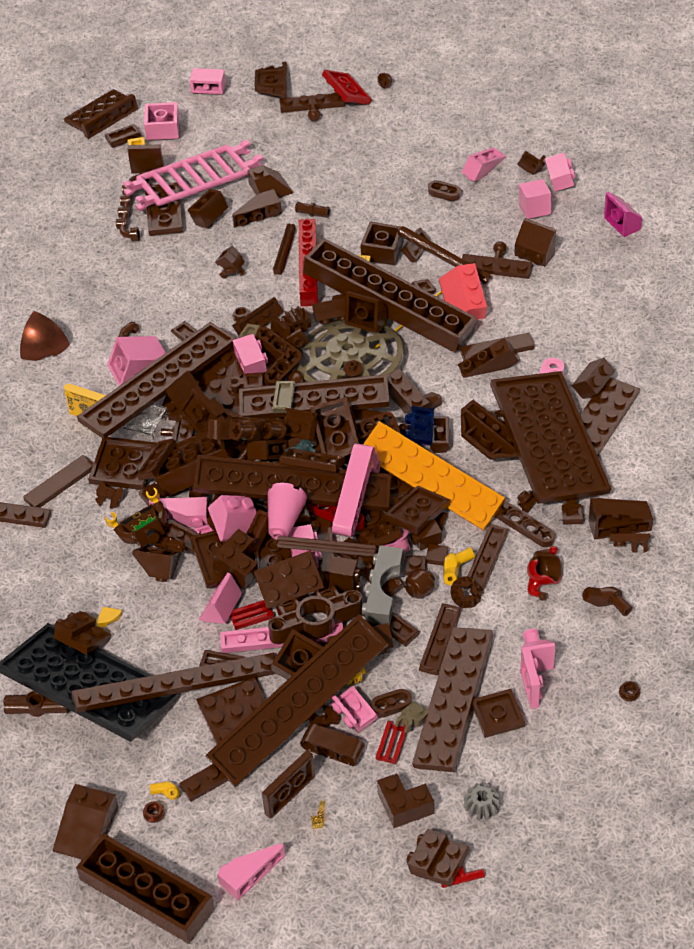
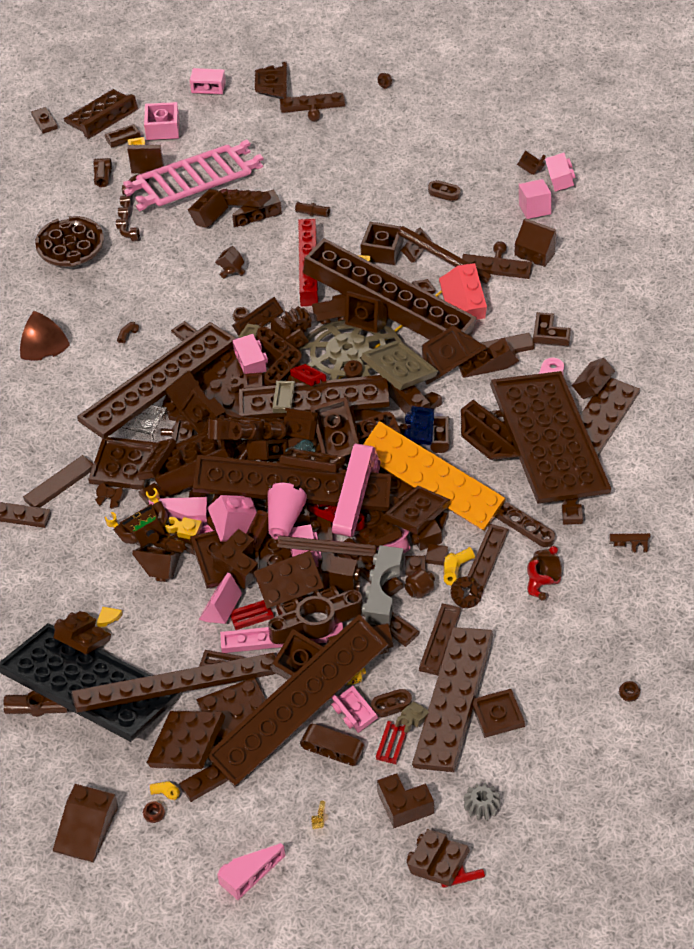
(44, 120): none -> reddish brown plate
(69, 241): none -> reddish brown brick
(80, 399): yellow container -> none
(102, 169): none -> reddish brown piece
(133, 355): bright pink slope -> none
(145, 888): reddish brown brick -> none
(164, 218): reddish brown plate -> none
(184, 528): none -> yellow plate
(186, 739): none -> reddish brown plate
(245, 198): none -> reddish brown plate
(265, 179): reddish brown slope -> none
(284, 249): reddish brown axle -> none
(288, 784): reddish brown tile -> none
(307, 374): none -> red tile
(328, 718): reddish brown piece -> none
(346, 87): red plate -> none
(399, 364): none -> dark tan plate
(449, 350): none -> reddish brown wing
(482, 163): bright pink slope -> none
(526, 500): reddish brown plate -> none
(535, 657): bright pink plate -> none
(547, 334): none -> reddish brown brick
(605, 597): reddish brown arm -> none
(618, 517): reddish brown wedge -> none
(621, 215): dark pink slope -> none

